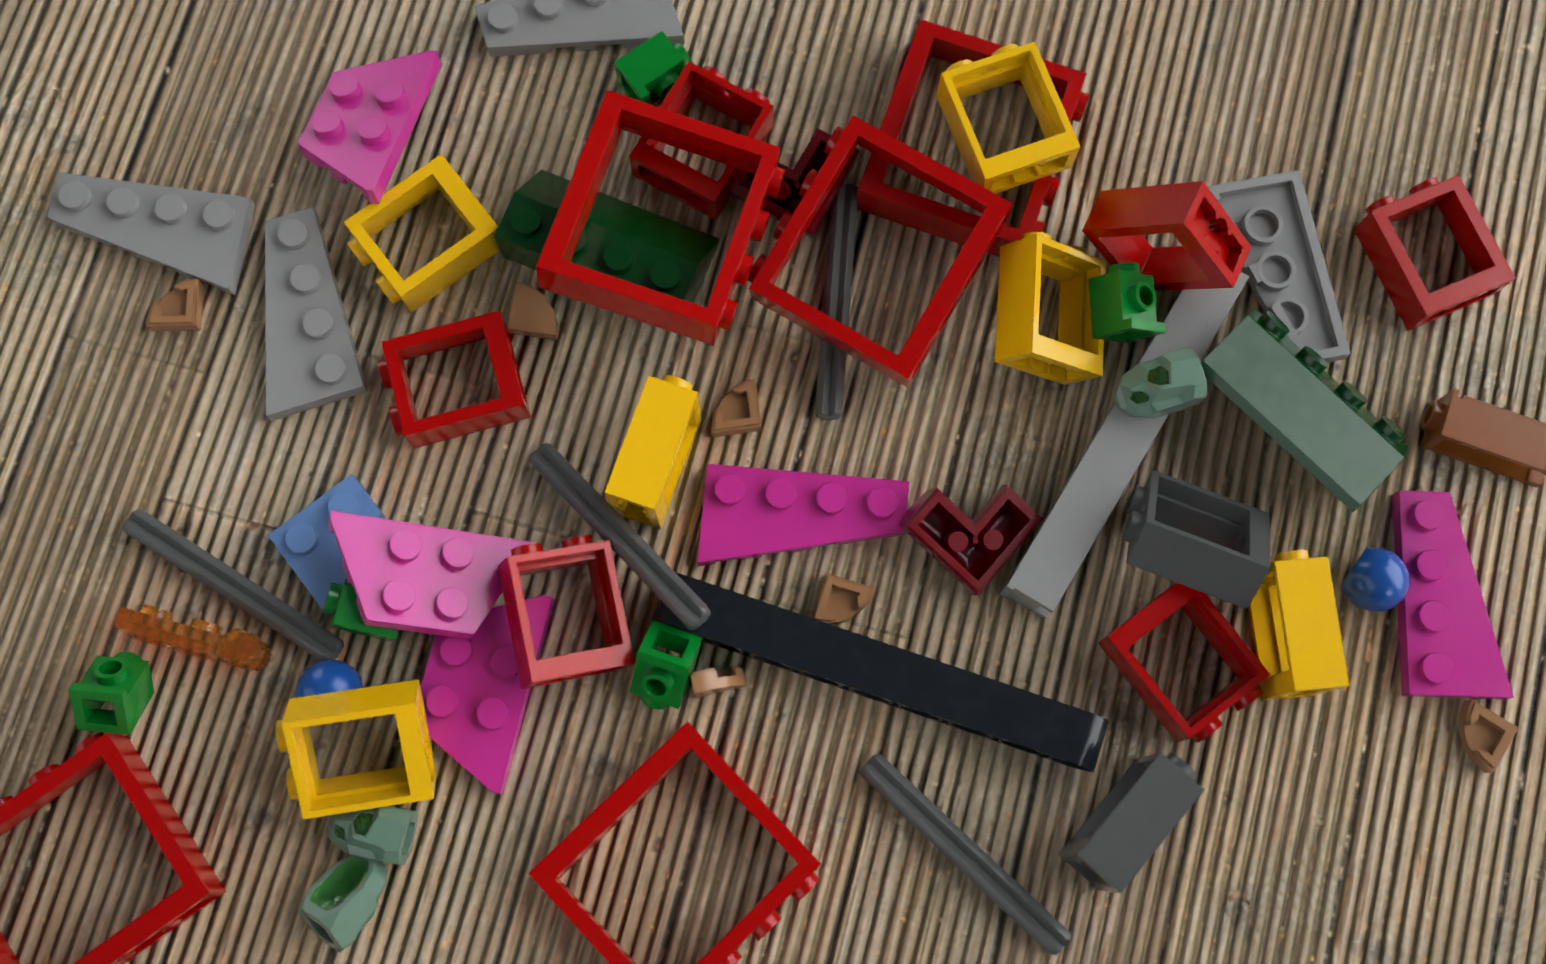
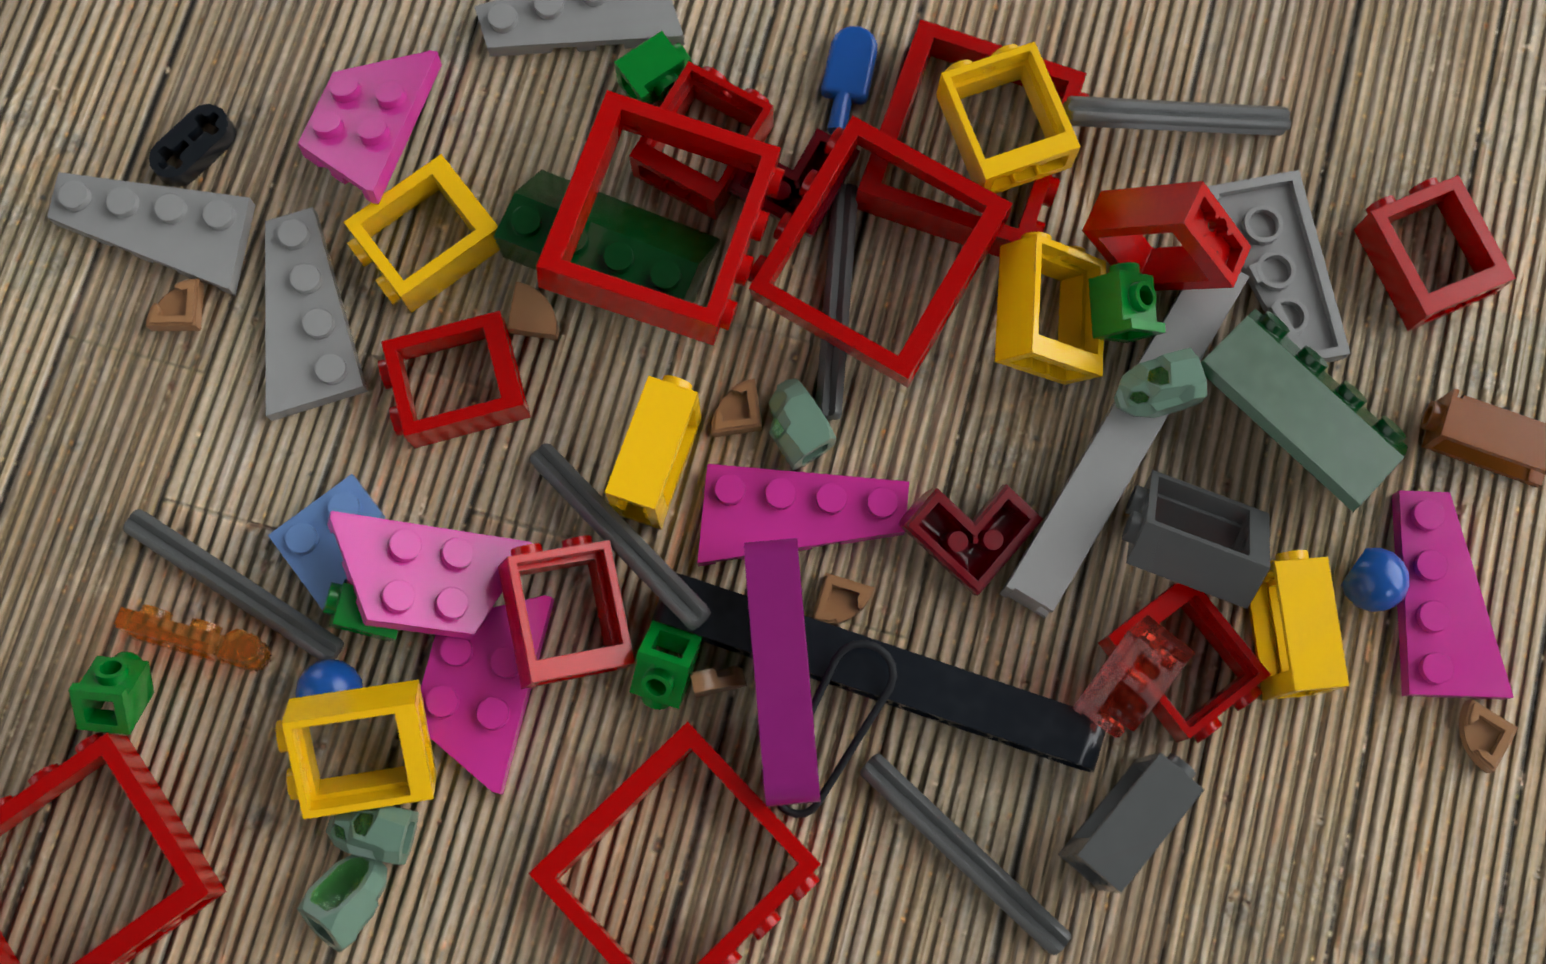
(192, 145): none -> black beam
(781, 672): none -> magenta beam
(799, 424): none -> sand green rock
(848, 72): none -> blue piece
(863, 729): none -> black piece
(1134, 677): none -> clear red hinge
(1177, 115): none -> dark grey axle

